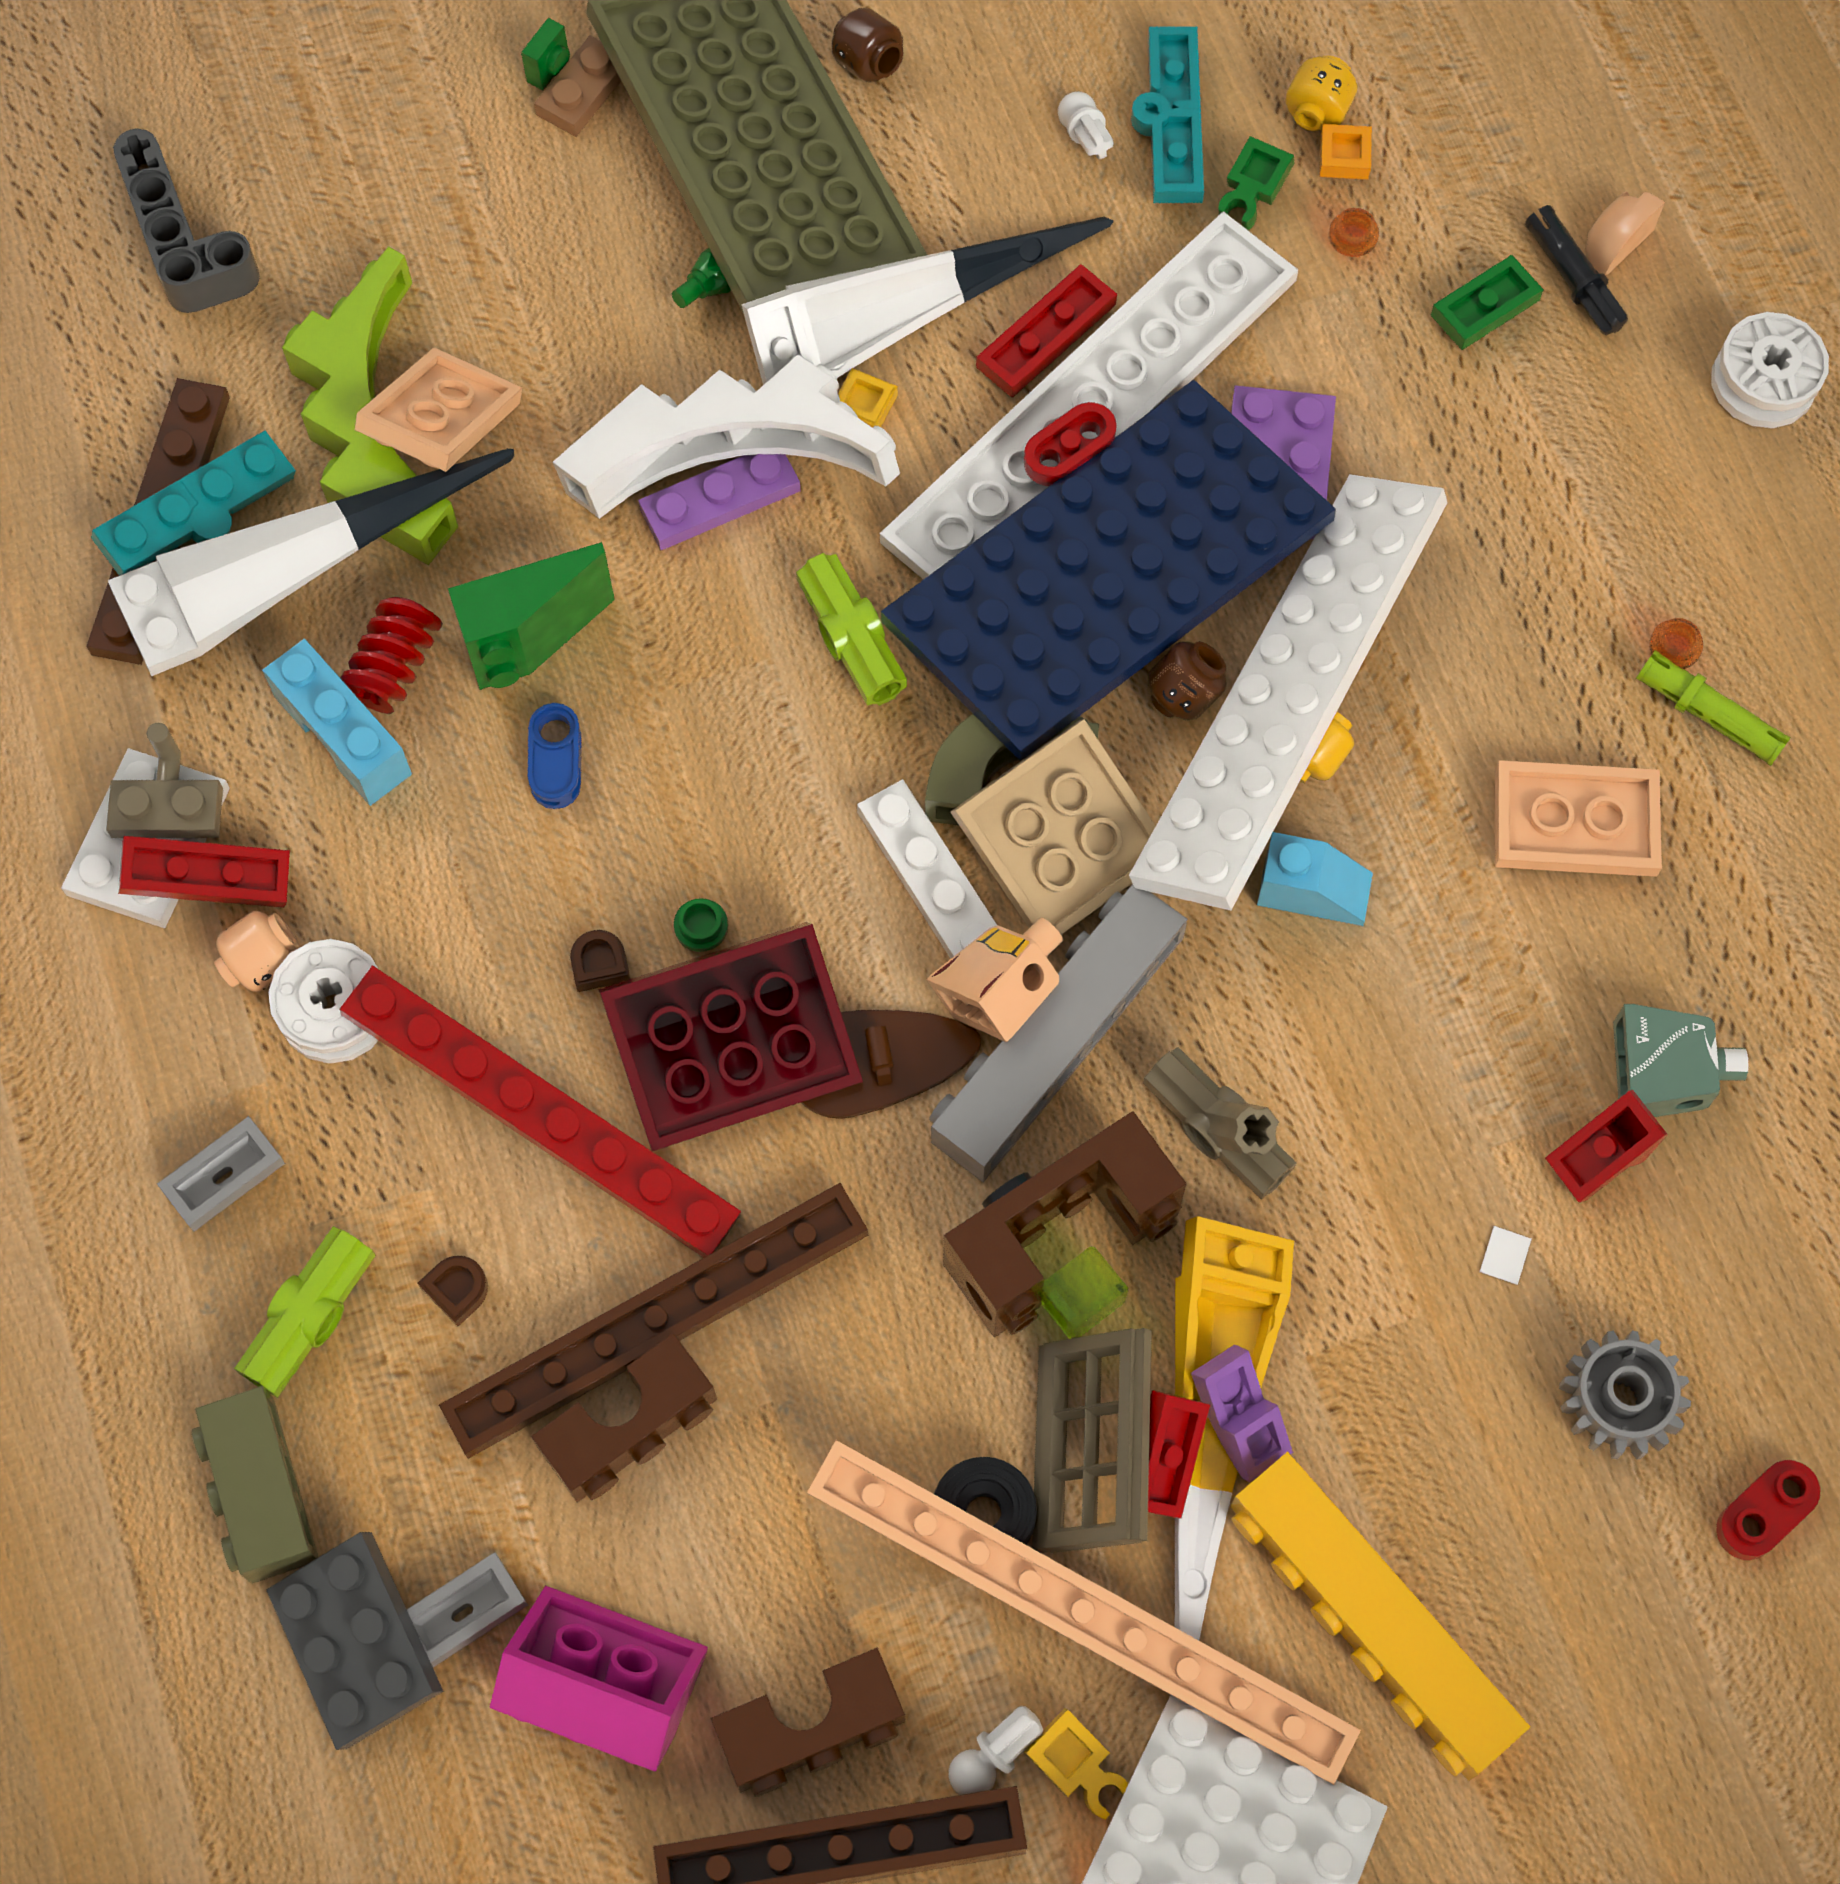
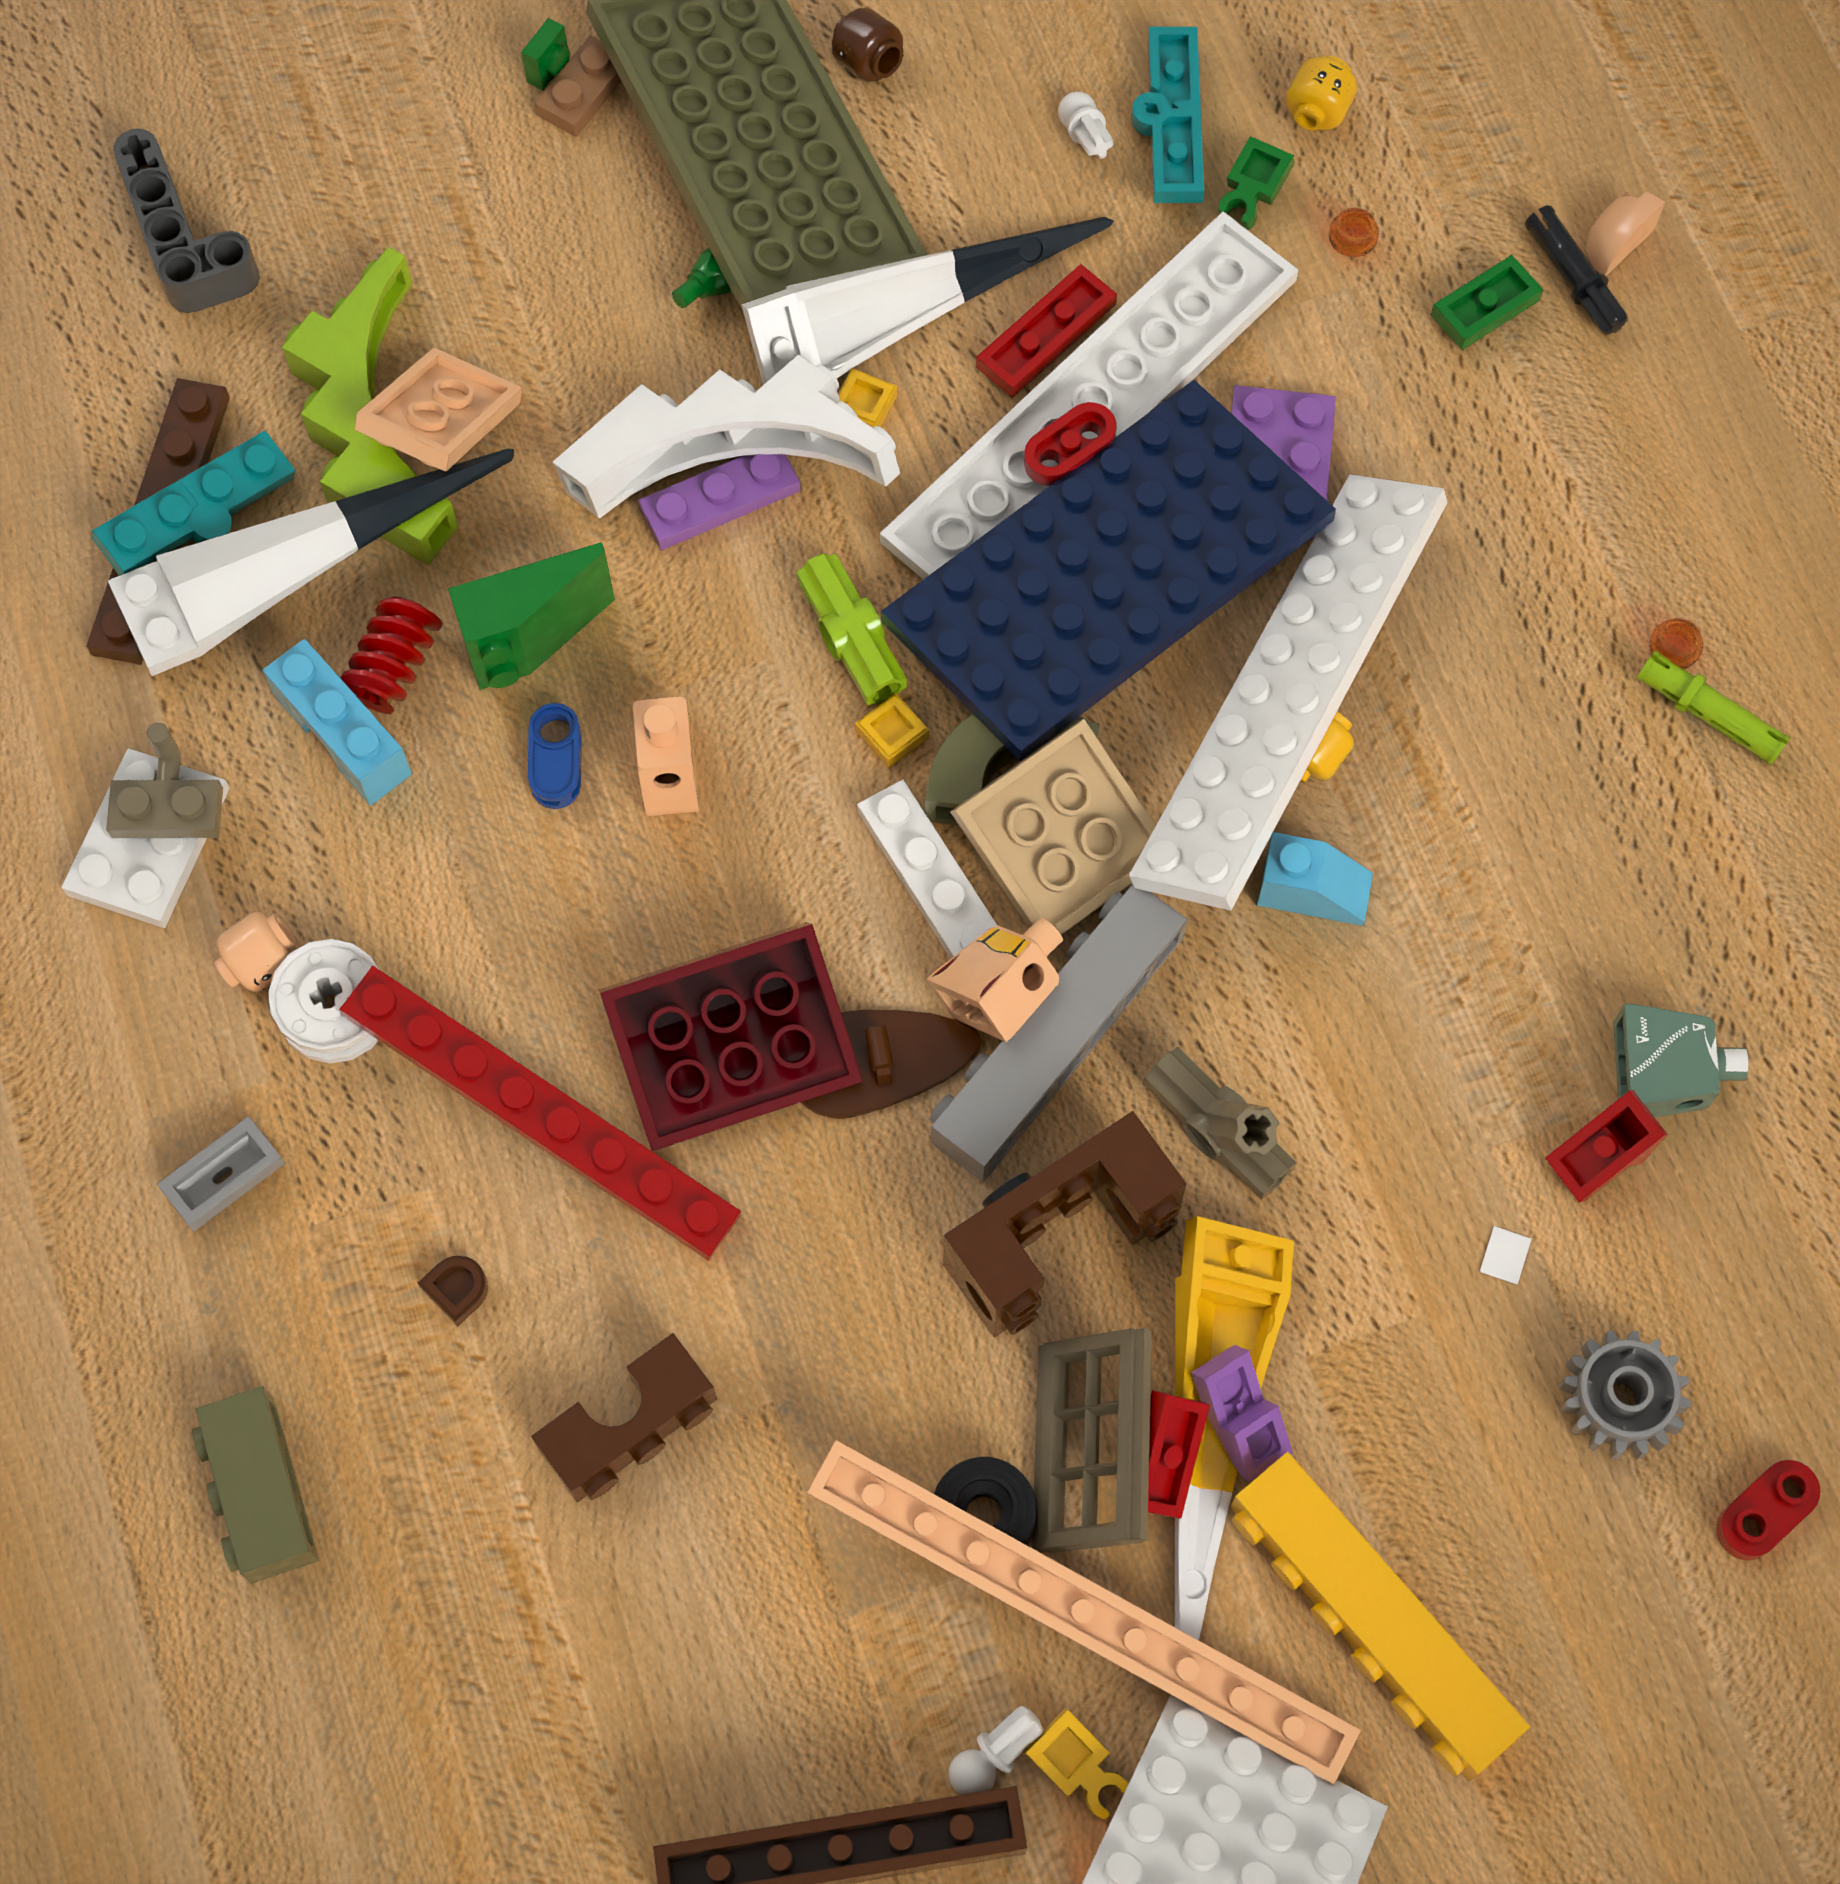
(204, 871): red plate -> none
(305, 1311): lime piece -> none
(354, 1640): dark grey plate -> none
(483, 1587): light grey piece -> none
(598, 960): reddish brown tile -> none
(598, 1677): dark pink slope -> none
(663, 747): none -> light nougat torso
(675, 1305): reddish brown plate -> none
(700, 925): green plate -> none
(765, 1750): reddish brown arch -> none
(892, 730): none -> yellow tile
(1083, 1293): clear neon green panel -> none
(1187, 680): reddish brown head -> none
(1345, 151): light orange plate -> none
(1577, 818): light nougat plate -> none
(1769, 370): white wheel -> none

